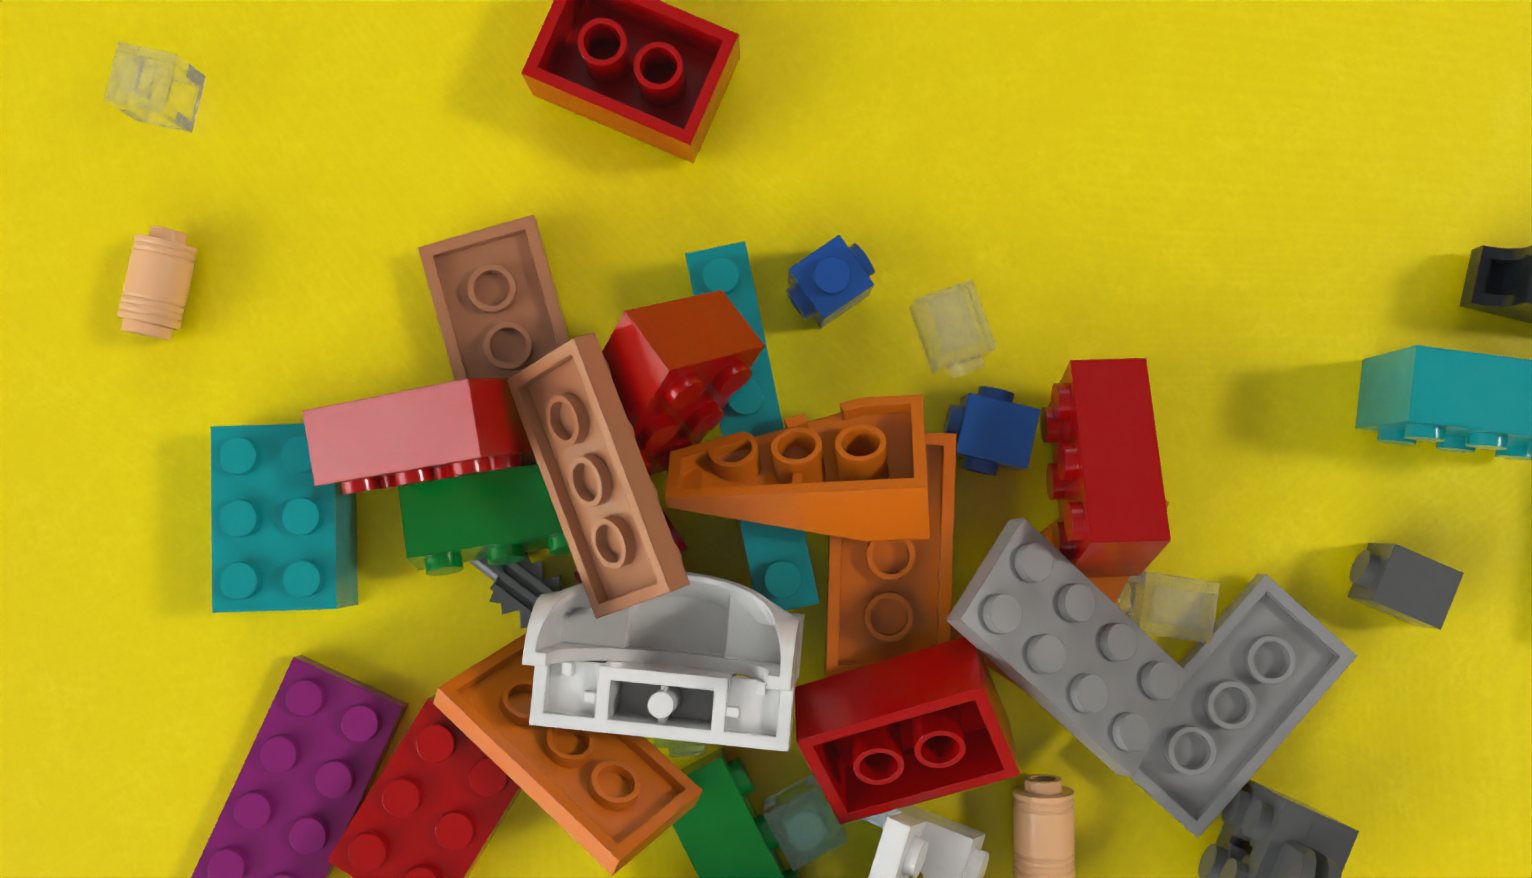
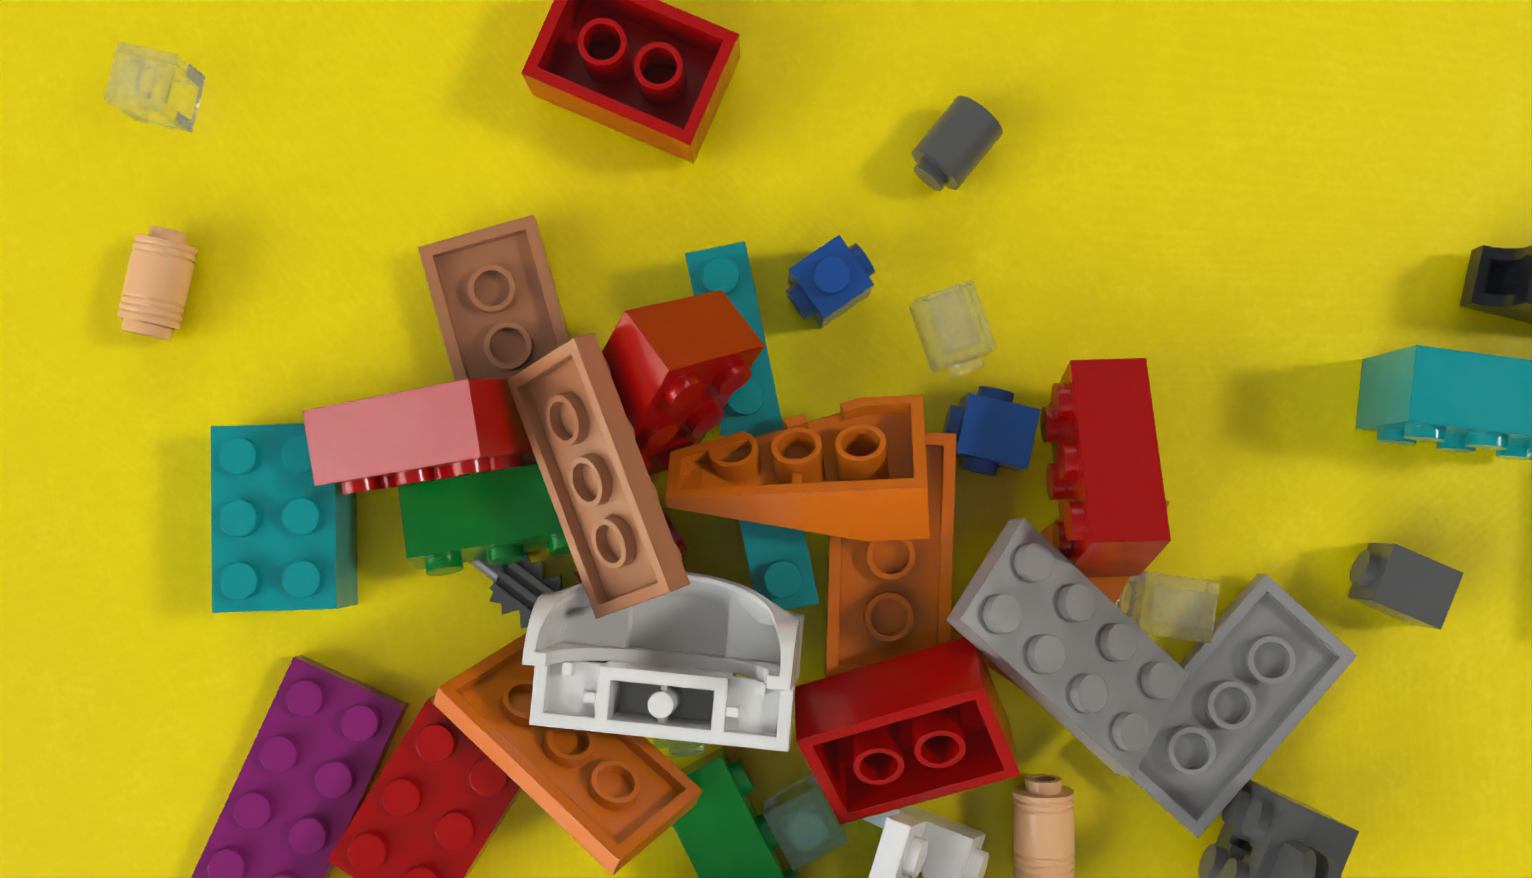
(955, 144): none -> dark grey brick

